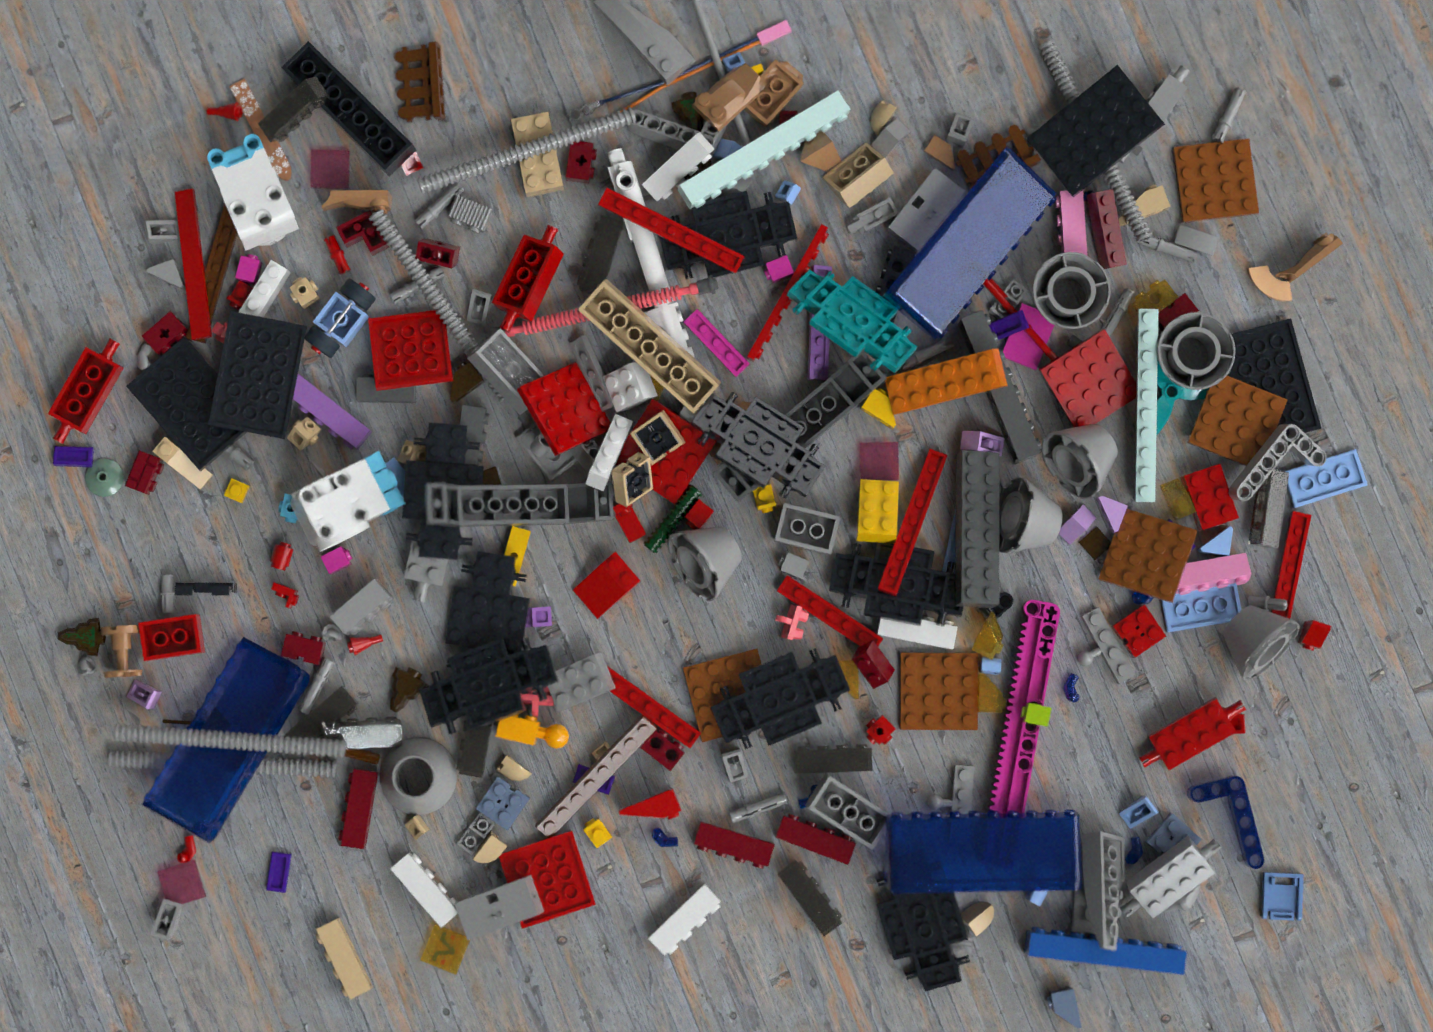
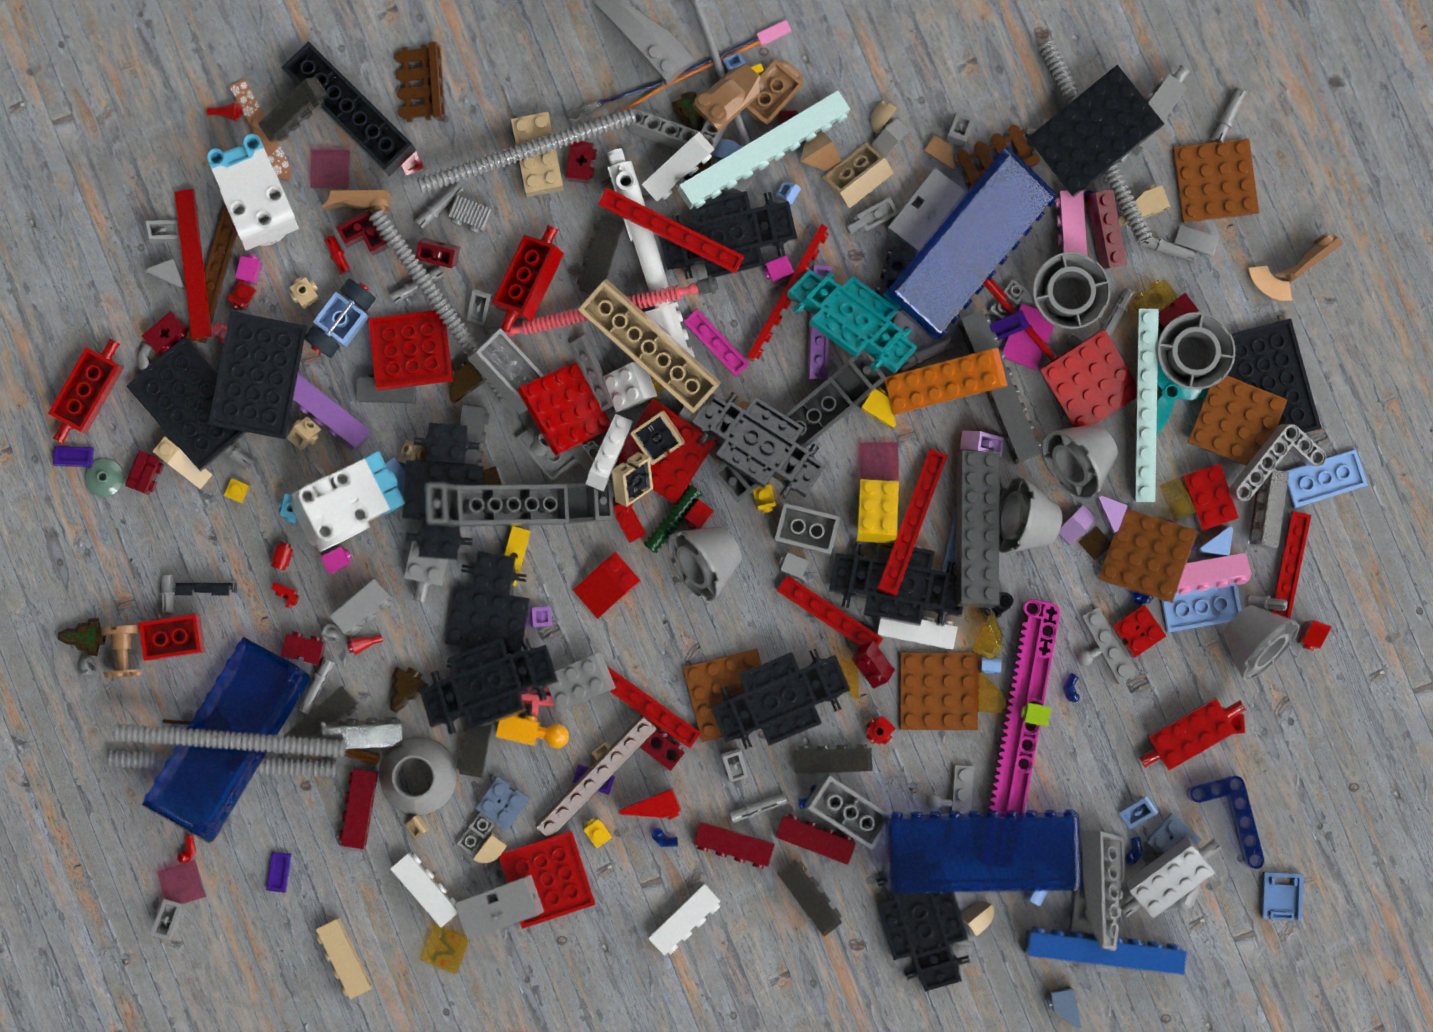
(144, 694): lavender slope -> none
(265, 290): white brick -> none
(513, 770): tan brick -> none
(794, 615): coral hips -> none

